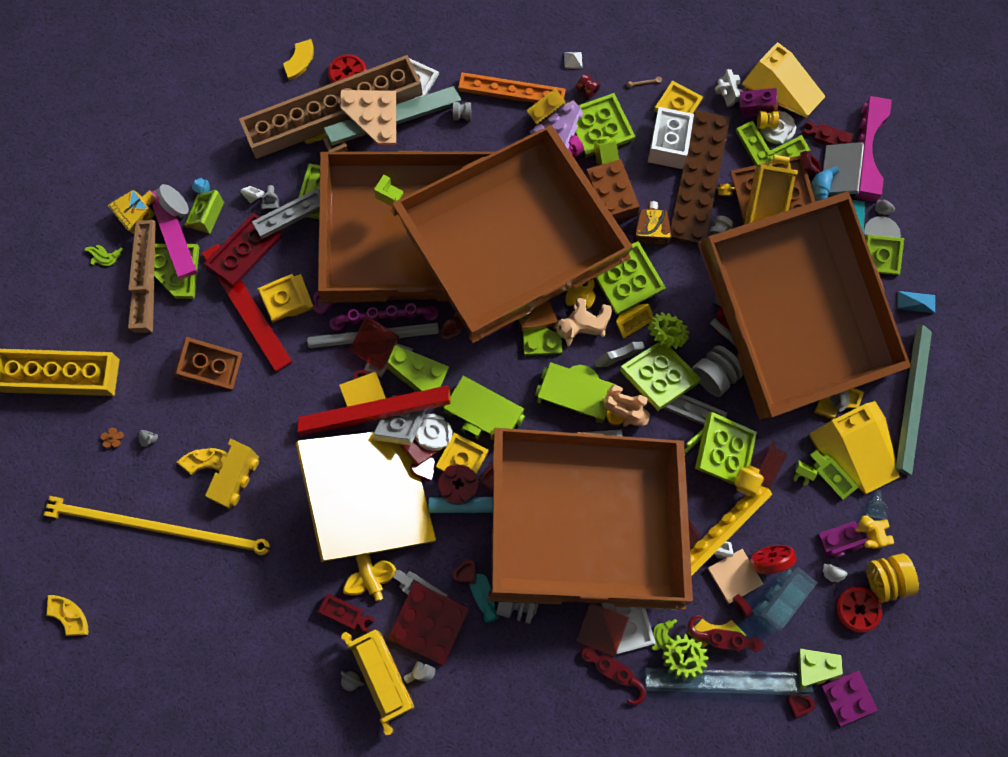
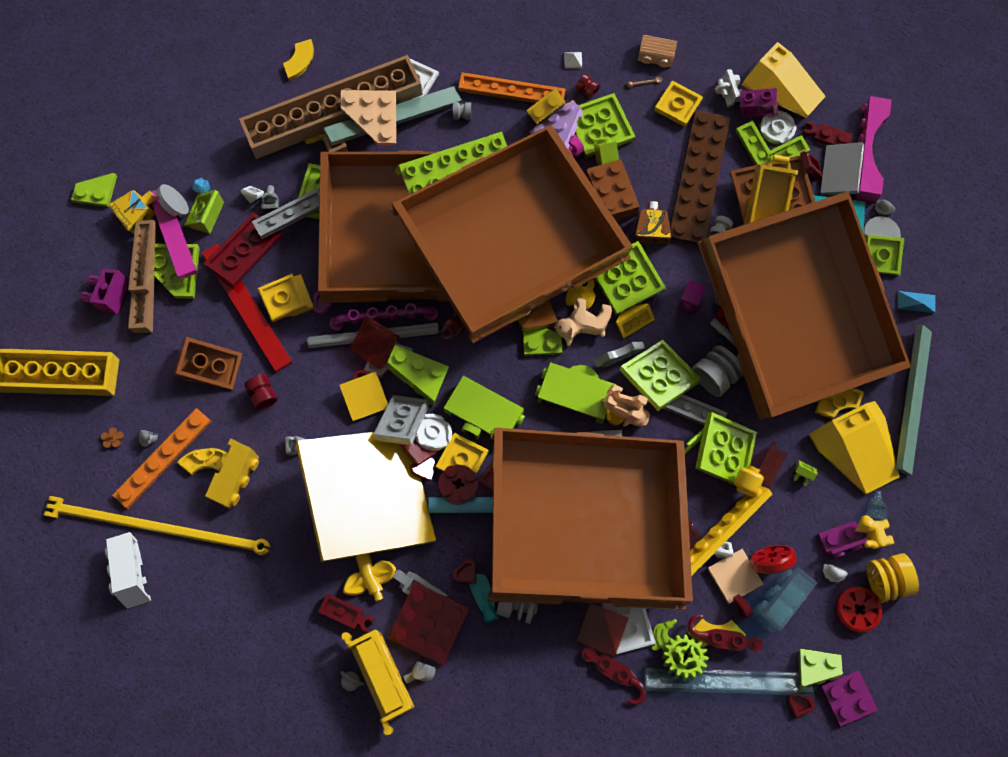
(69, 615): yellow tile -> none
(95, 191): none -> lime wing
(102, 257): lime piece -> none
(108, 291): none -> magenta brick
(126, 570): none -> white wedge
(161, 458): none -> orange plate
(261, 393): none -> dark red wheel
(290, 443): none -> light grey piece
(344, 63): red wheel -> none
(374, 410): red tile -> none
(386, 192): lime panel -> none
(436, 166): none -> lime bracket
(657, 51): none -> light nougat brick
(668, 330): lime gear -> none
(671, 138): white slope -> none
(692, 296): none -> magenta brick
(725, 190): yellow plate -> none
(768, 120): yellow wheel -> none
(822, 183): dark azure piece -> none
(833, 474): lime hinge -> none
(840, 400): light grey piece -> none

